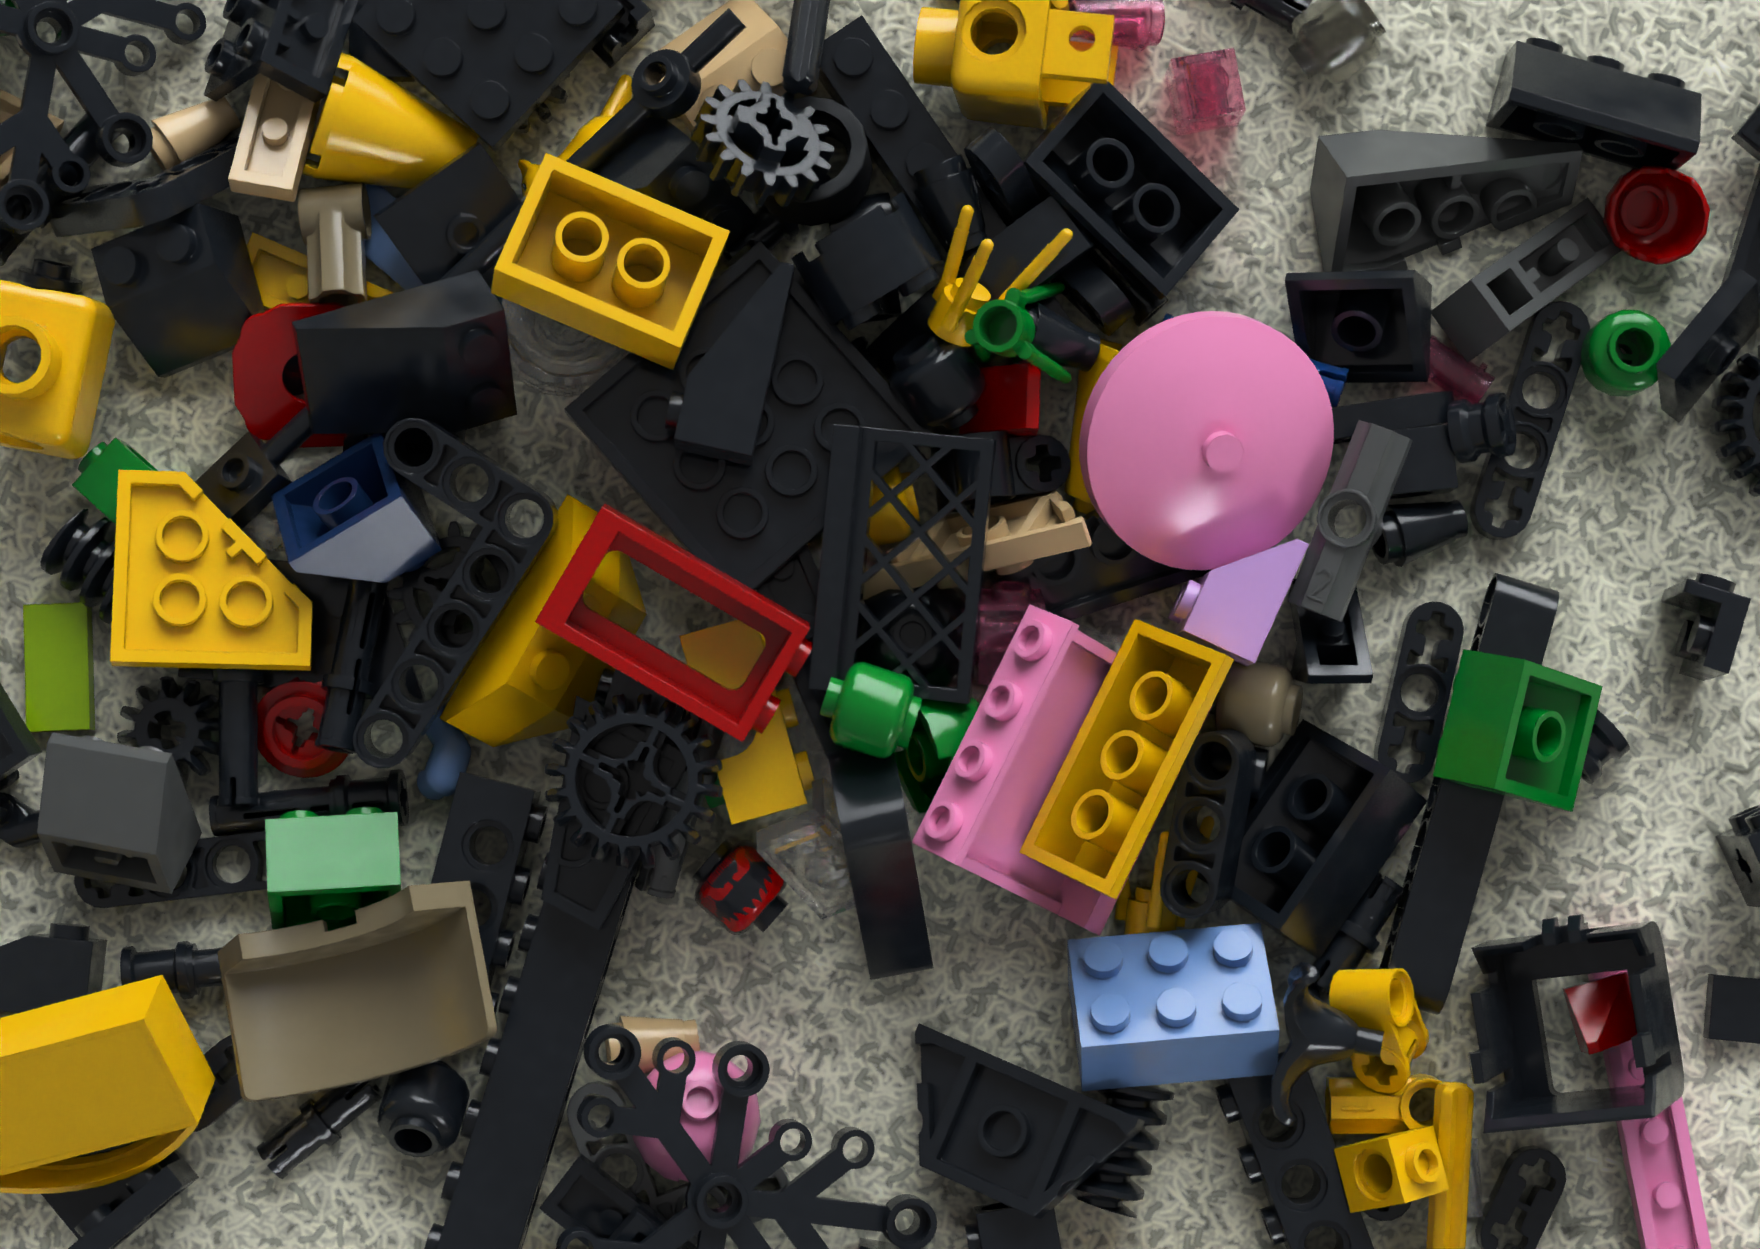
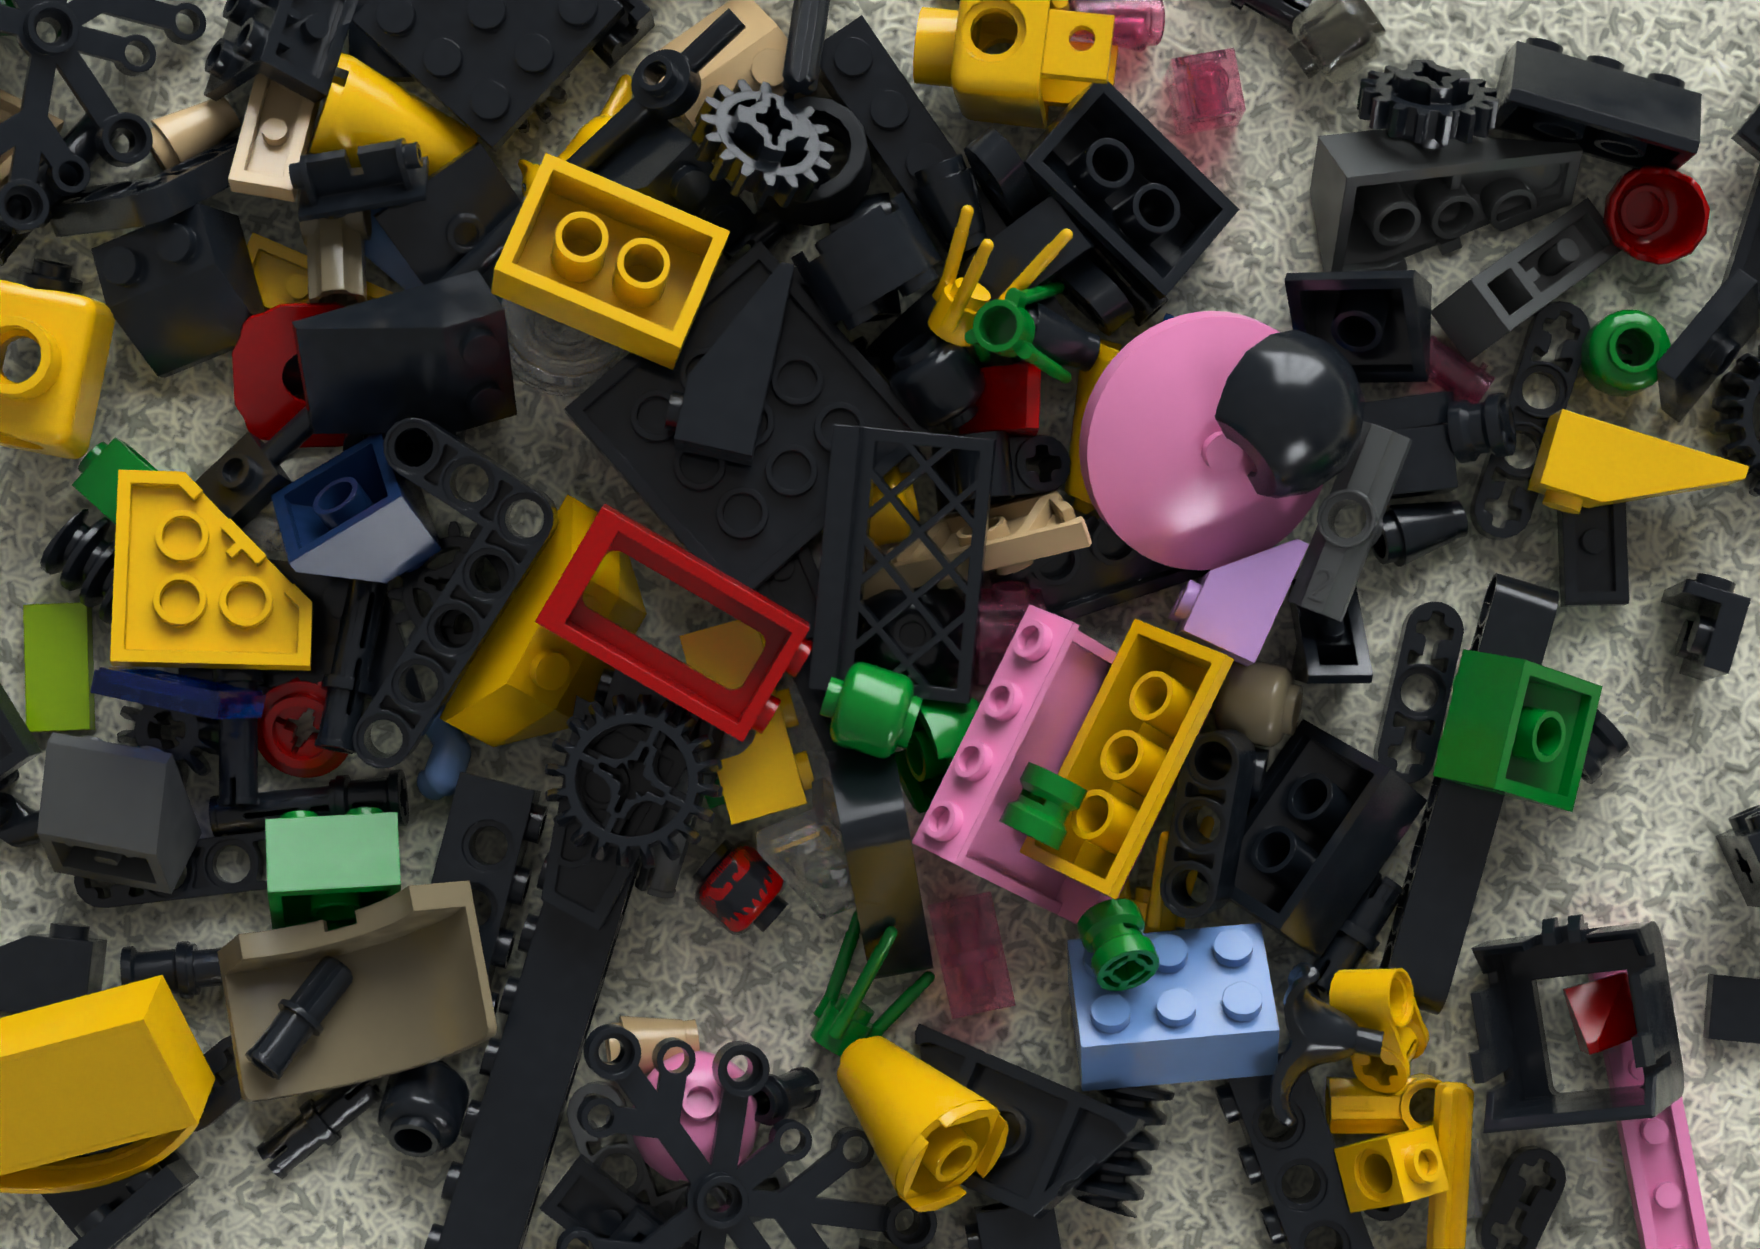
(178, 692): none -> clear blue tile
(300, 1017): none -> black axle
(389, 177): none -> black hinge
(785, 1094): none -> black pin
(847, 1017): none -> green plant
(920, 1122): none -> yellow cone
(971, 955): none -> clear pink hips
(1043, 805): none -> green wheel
(1119, 950): none -> green wheel
(1293, 412): none -> black cylinder
(1428, 104): none -> black gear
(1593, 556): none -> black hinge
(1607, 464): none -> yellow slope

